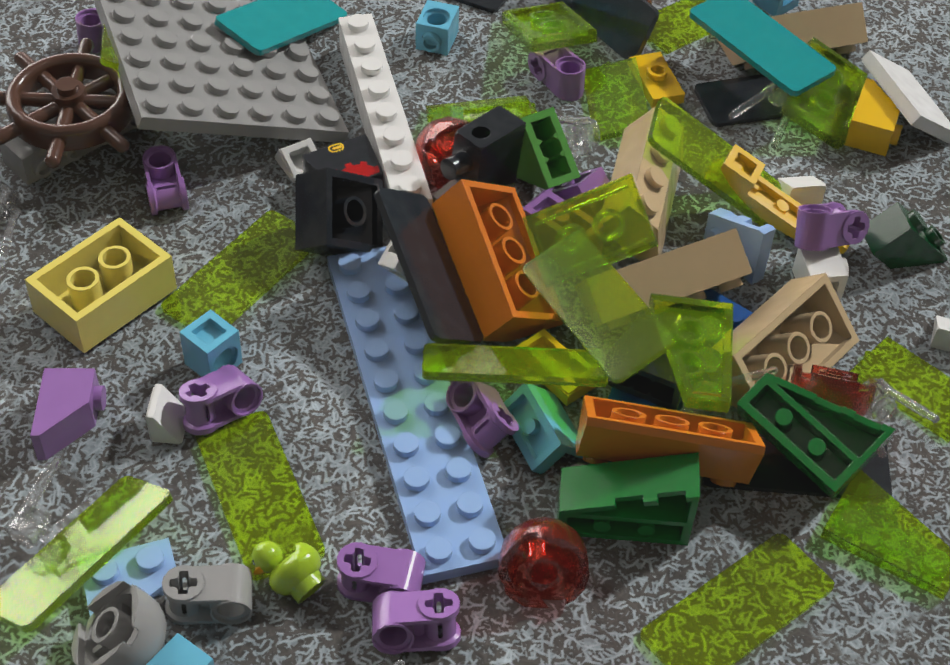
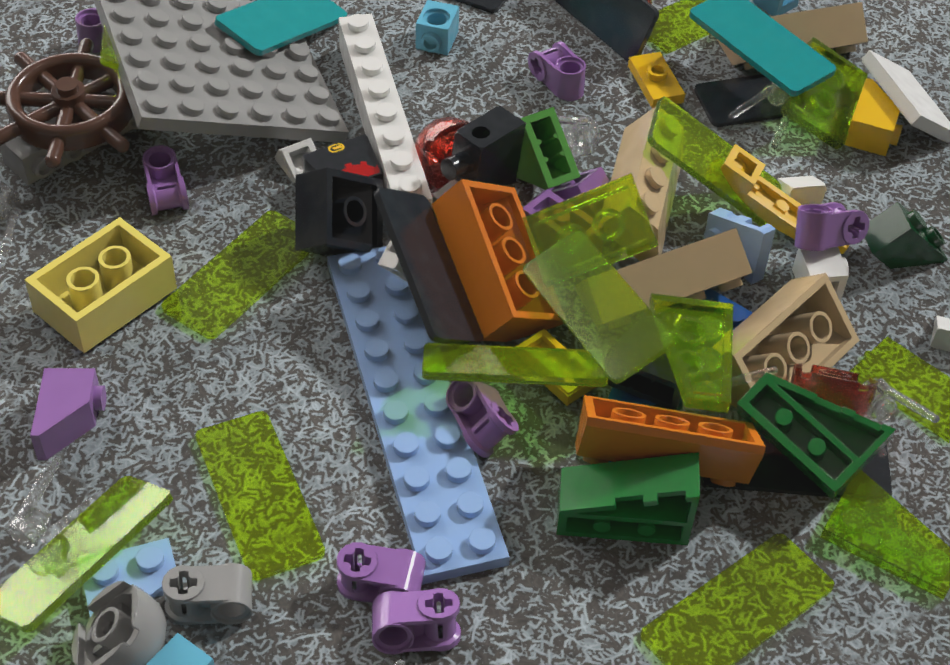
(165, 416): white slope -> none
(210, 344): medium azure brick -> none
(220, 397): medium lavender piece -> none
(293, 576): lime animal -> none
(470, 110): clear neon green piece -> none
(543, 555): clear red cylinder -> none
(544, 427): panel -> none
(548, 26): clear neon green tile -> none
(615, 96): clear neon green piece -> none

